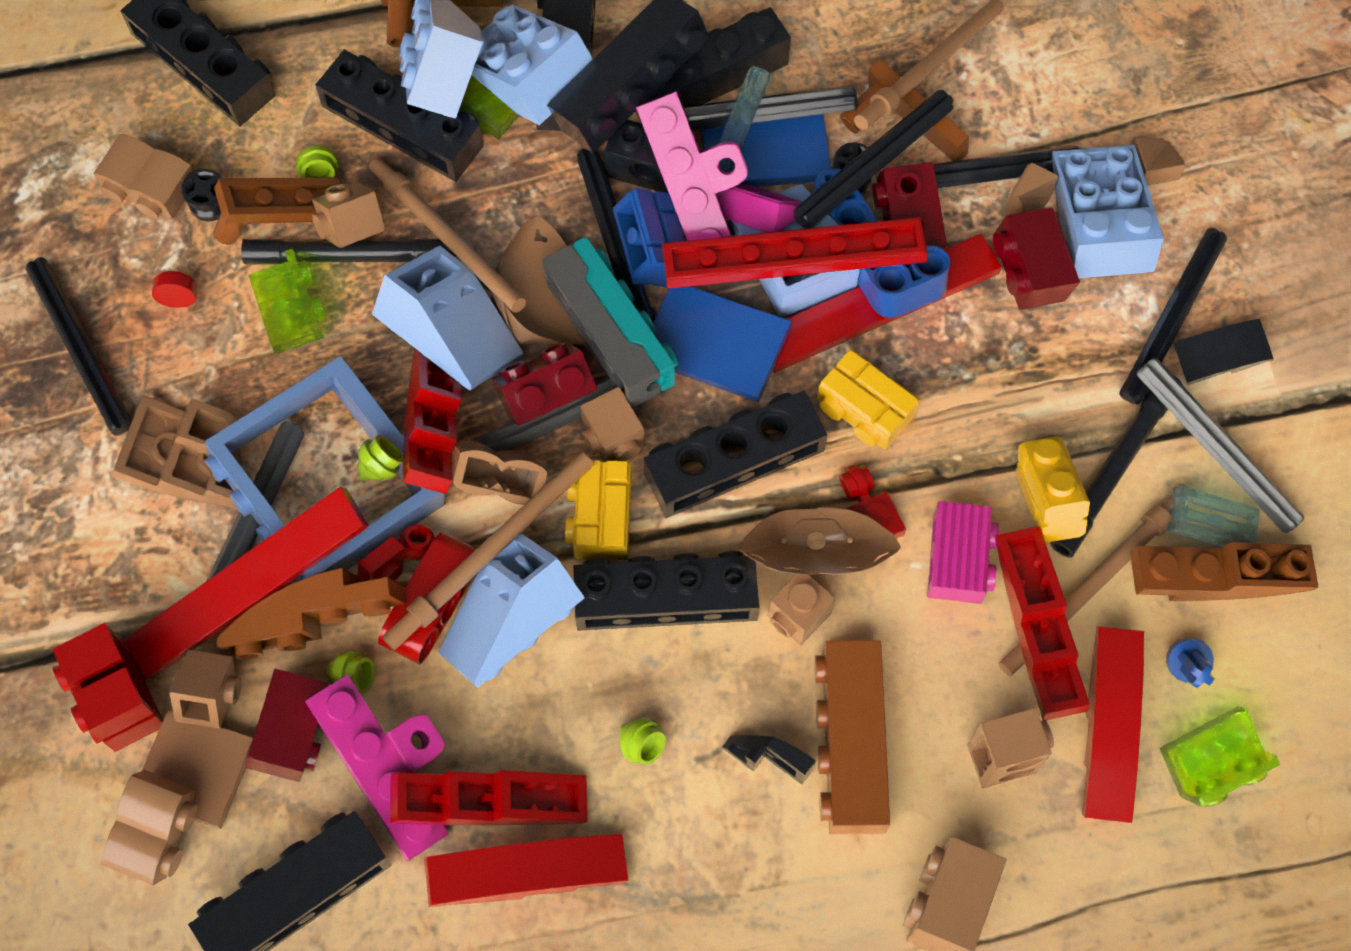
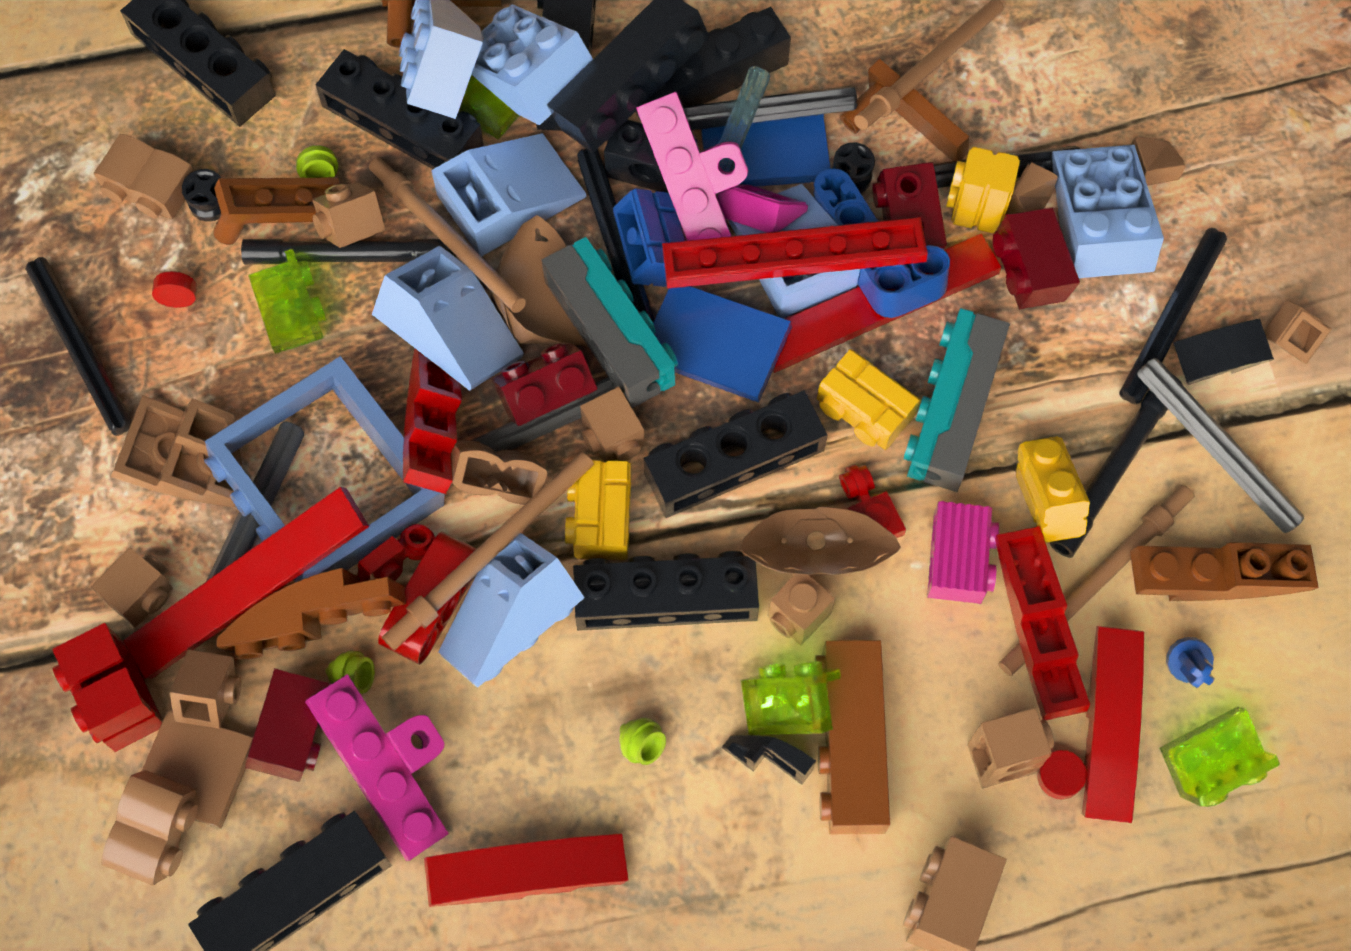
(134, 586): none -> medium nougat brick
(379, 459): lime plate -> none
(488, 798): red slope -> none
(502, 187): none -> light blue slope
(788, 700): none -> clear neon green bracket
(873, 159): black axle -> none
(957, 401): none -> piece
(982, 189): none -> yellow brick
(1062, 775): none -> red tile
(1182, 512): clear light blue tile -> none
(1297, 331): none -> medium nougat slope

